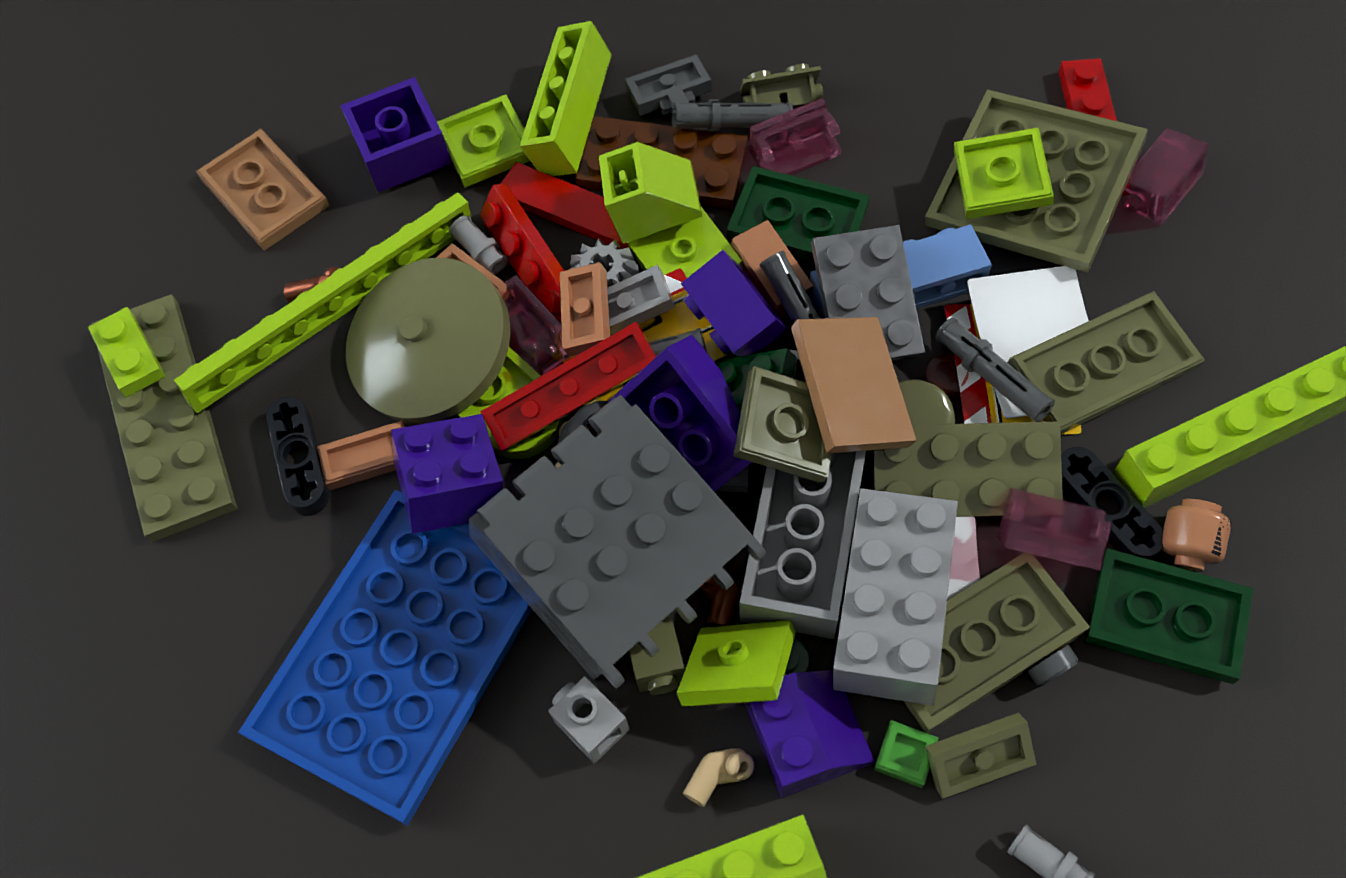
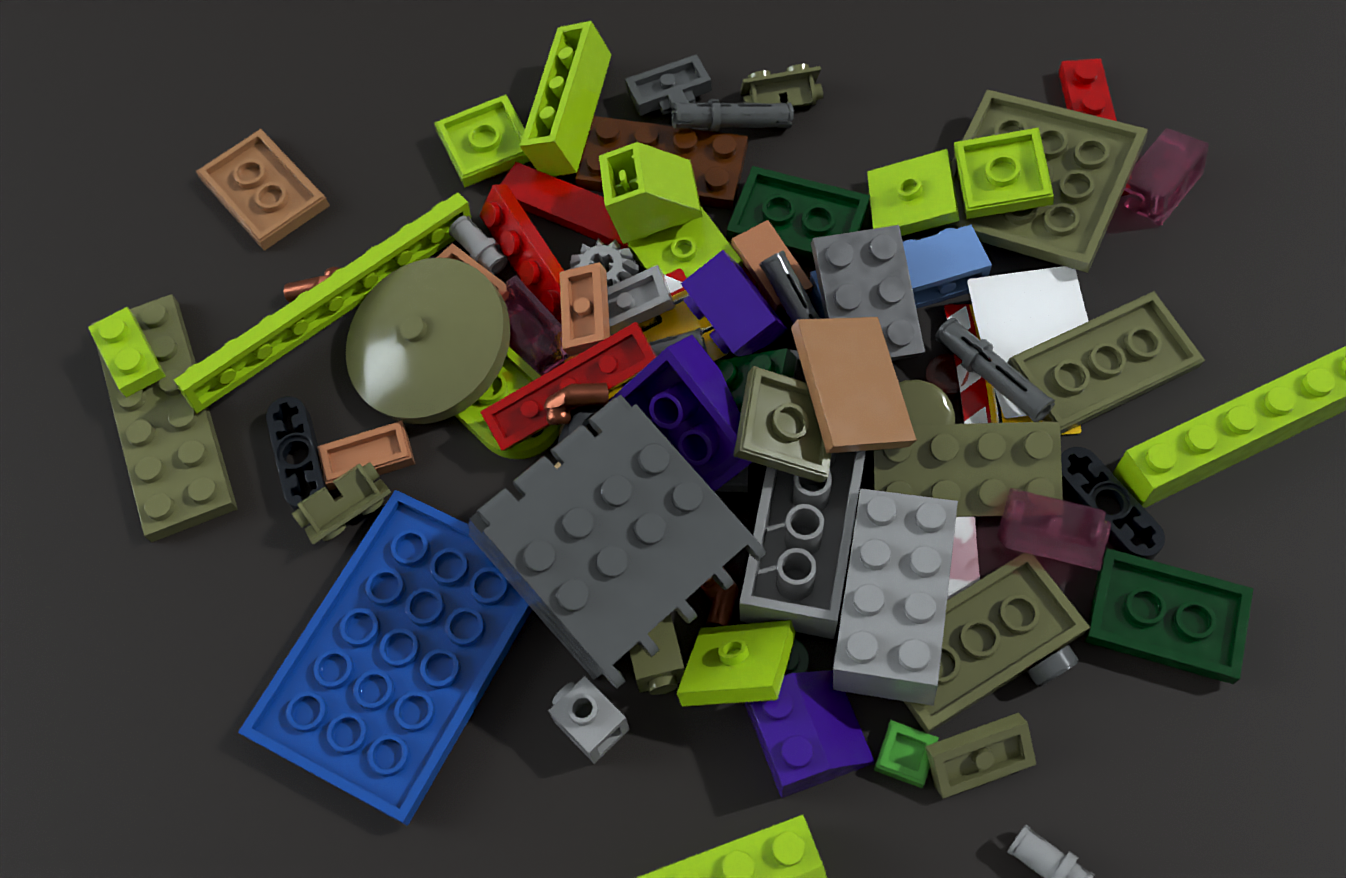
(330, 515): none -> olive hinge
(396, 134): dark purple brick -> none
(445, 471): dark purple brick -> none
(573, 396): none -> copper arm
(716, 769): tan arm -> none
(795, 139): clear pink hinge -> none
(914, 193): none -> lime plate
(1196, 534): nougat head -> none

